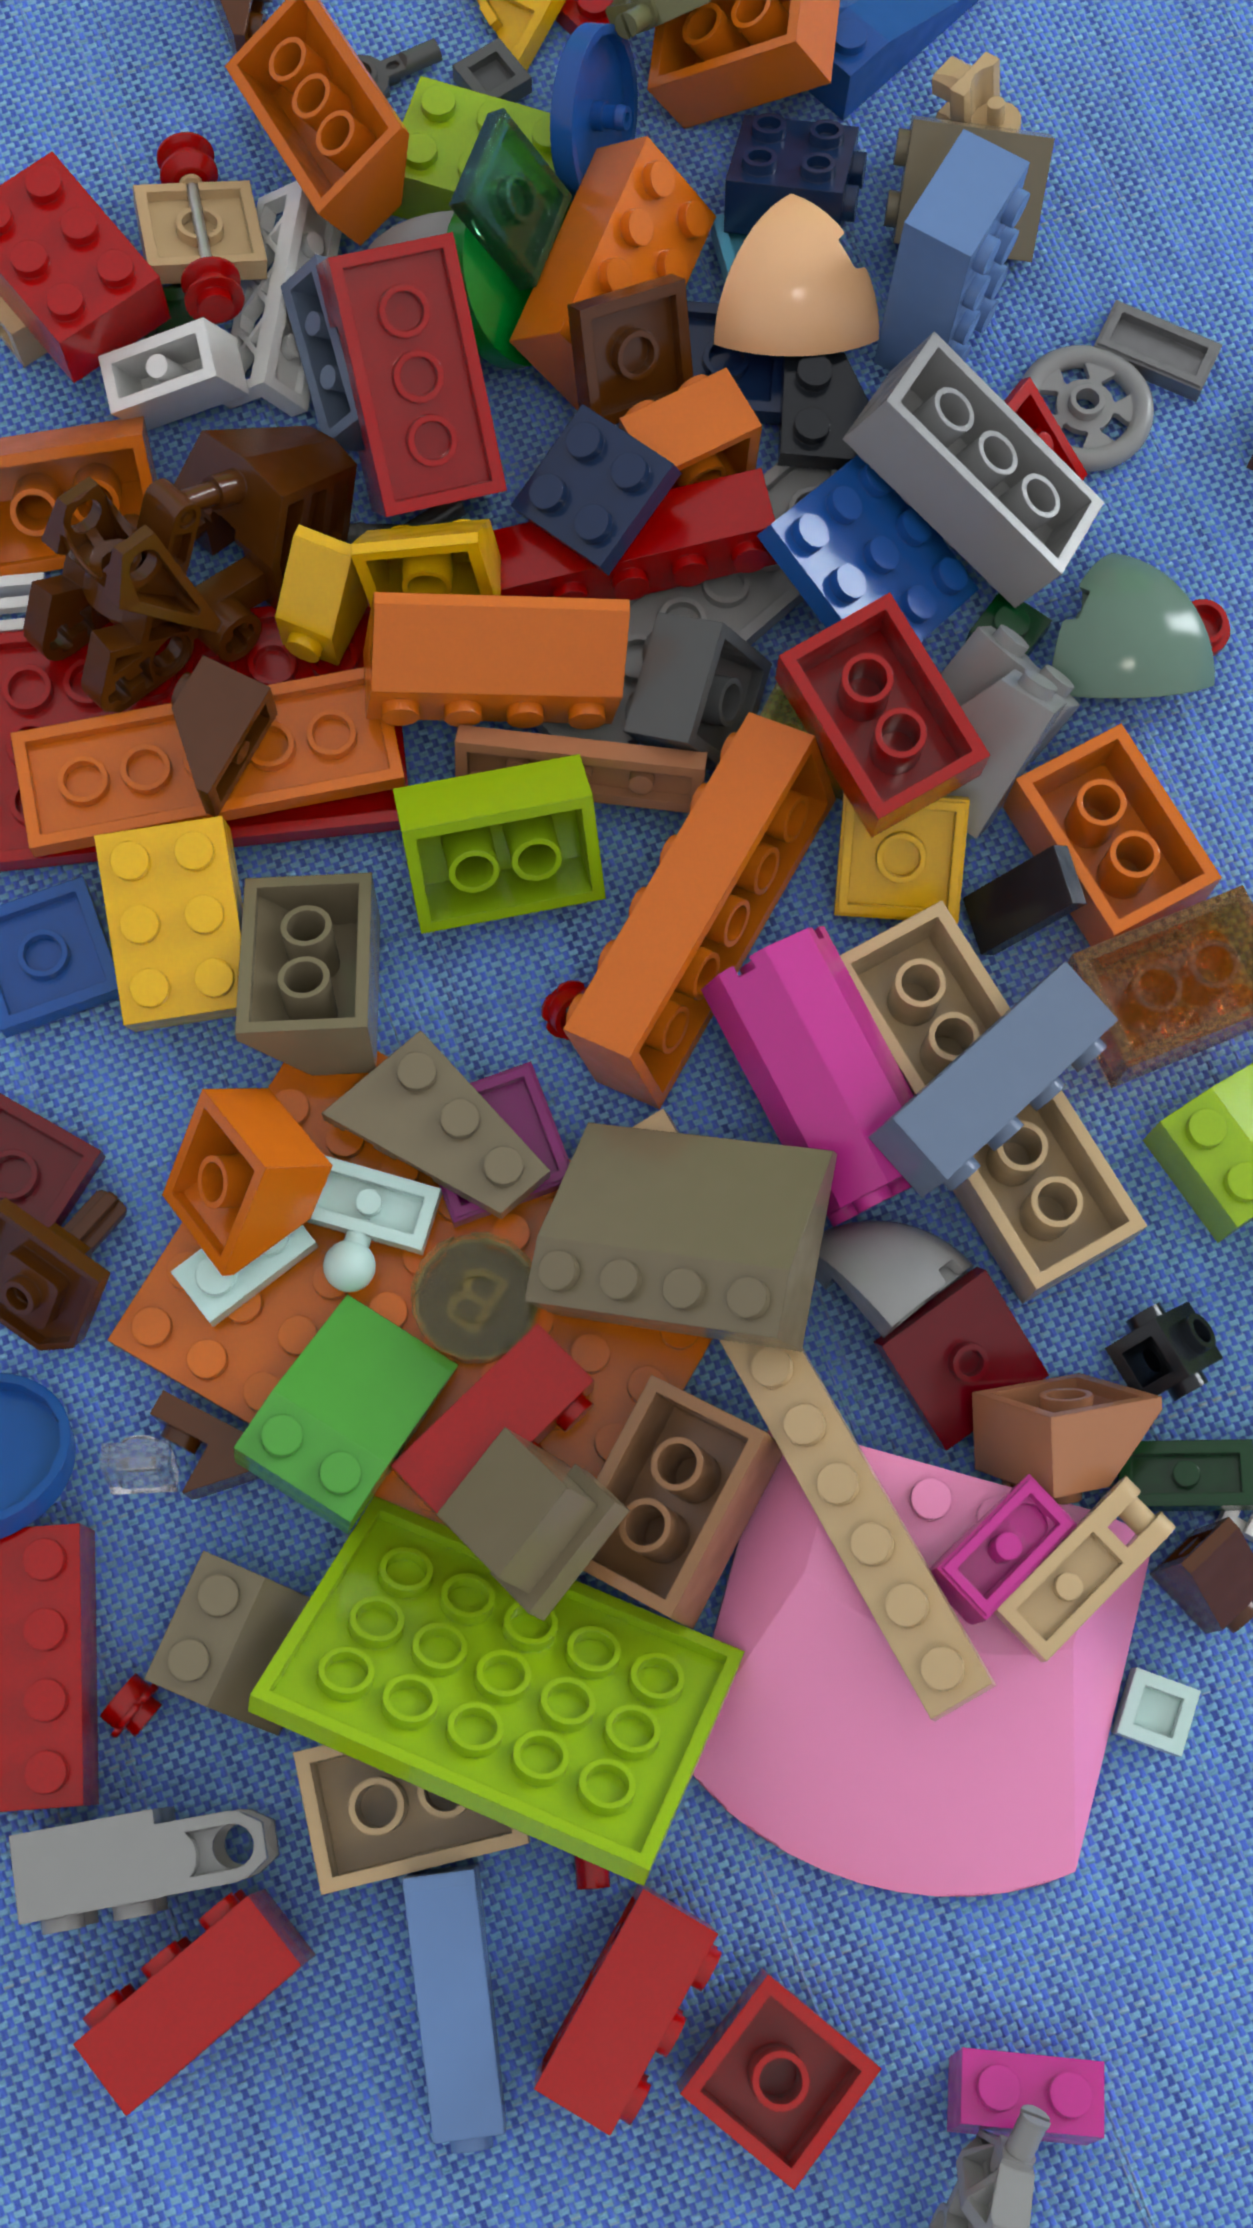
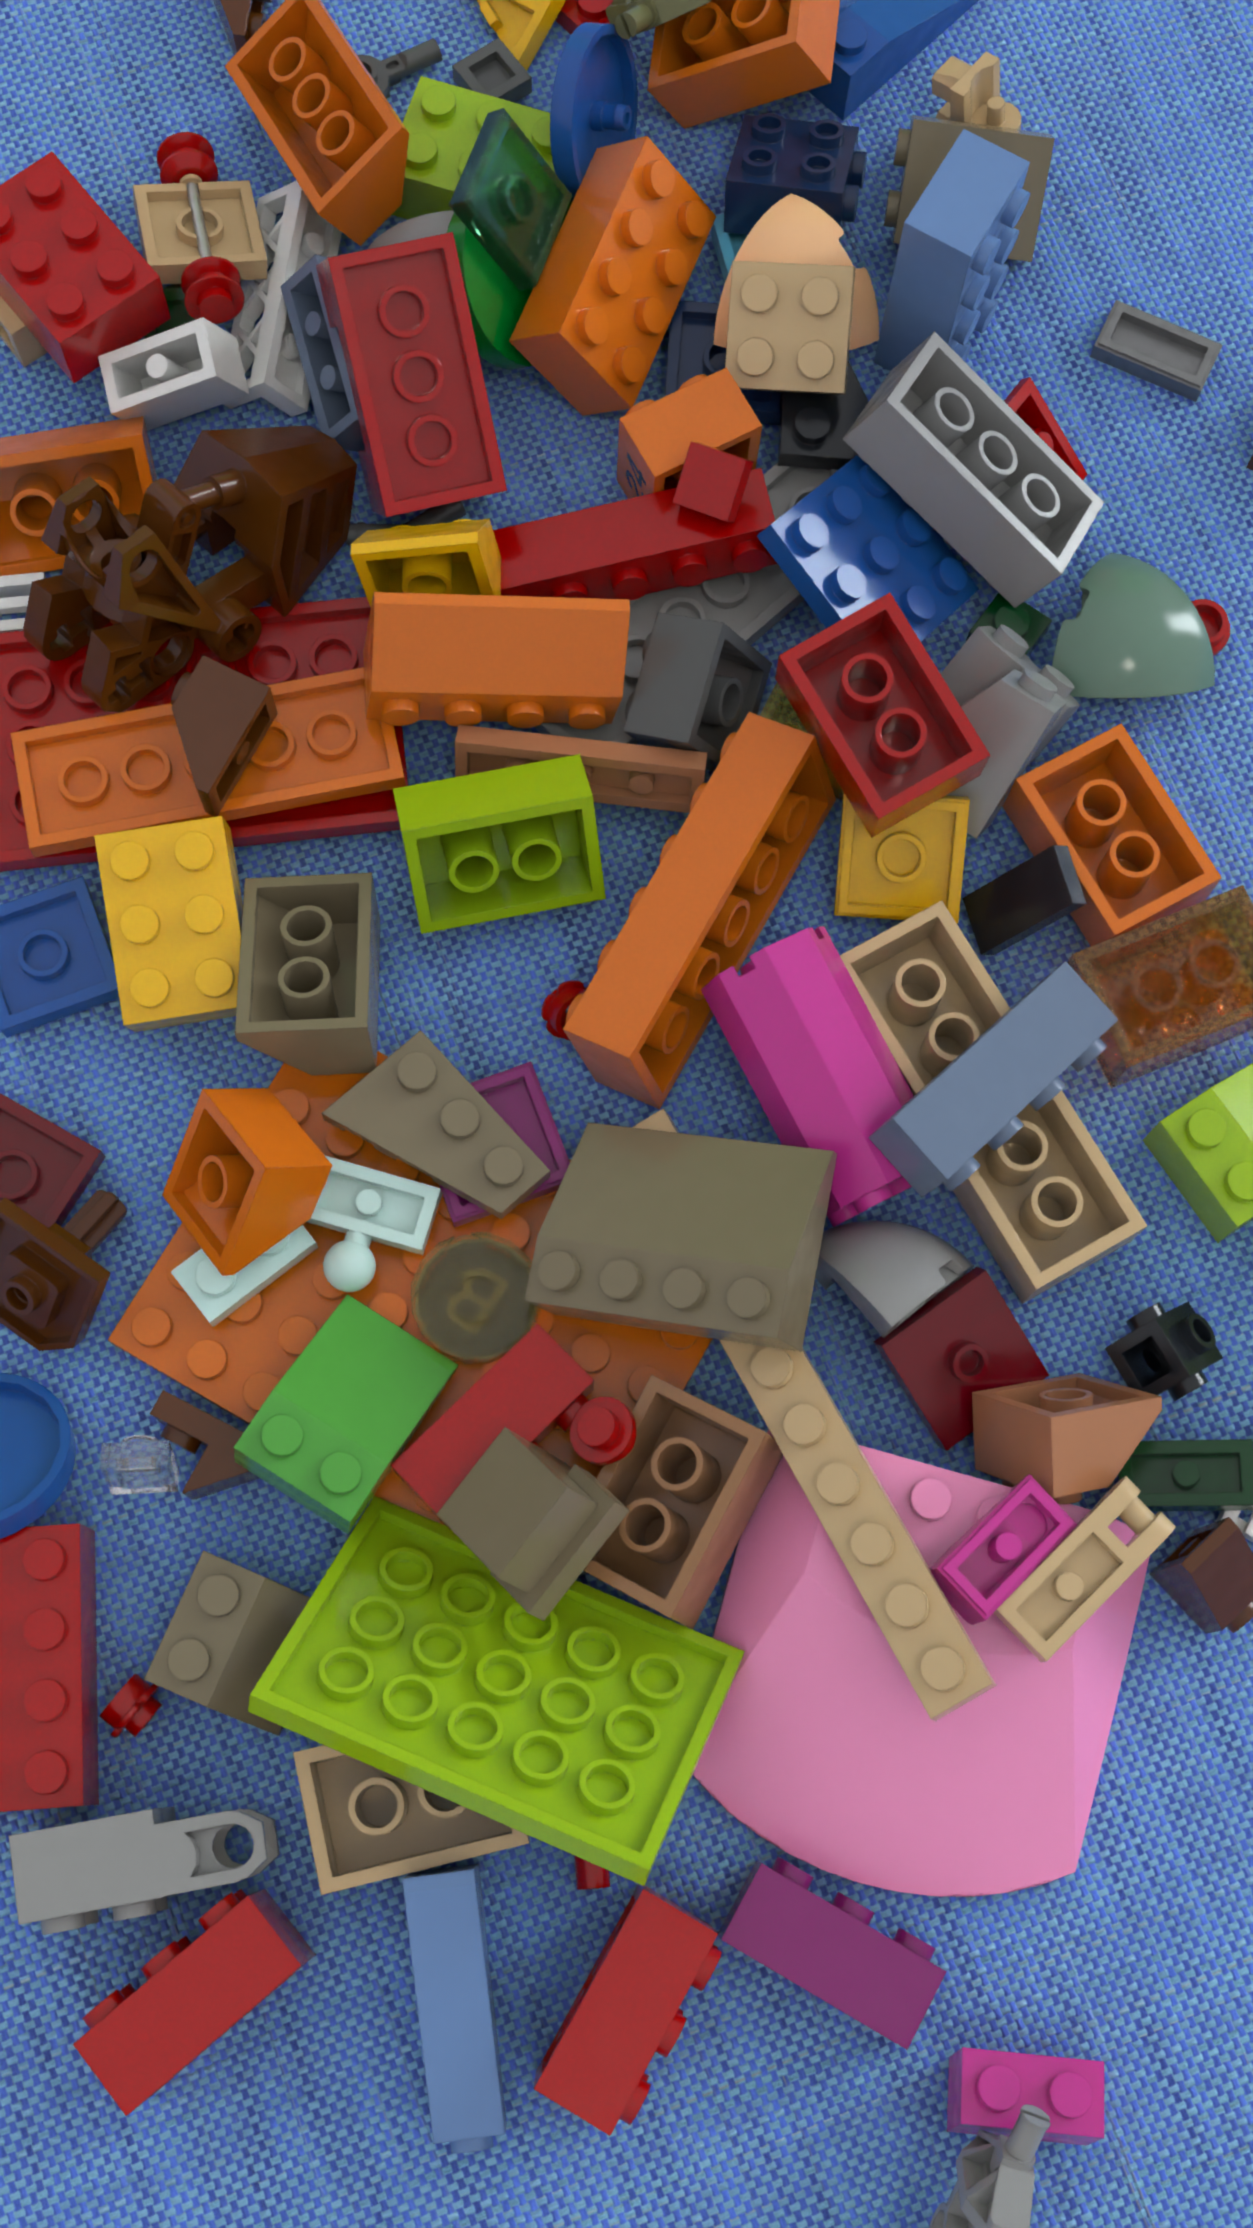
(319, 598): yellow slope -> none
(596, 489): dark blue plate -> none
(603, 1431): none -> red plate
(631, 345): reddish brown plate -> none
(712, 482): none -> red tile
(777, 2078): red brick -> none
(790, 326): none -> tan plate
(833, 1950): none -> magenta brick
(1100, 367): light grey plate -> none
(1156, 1712): light aqua plate -> none

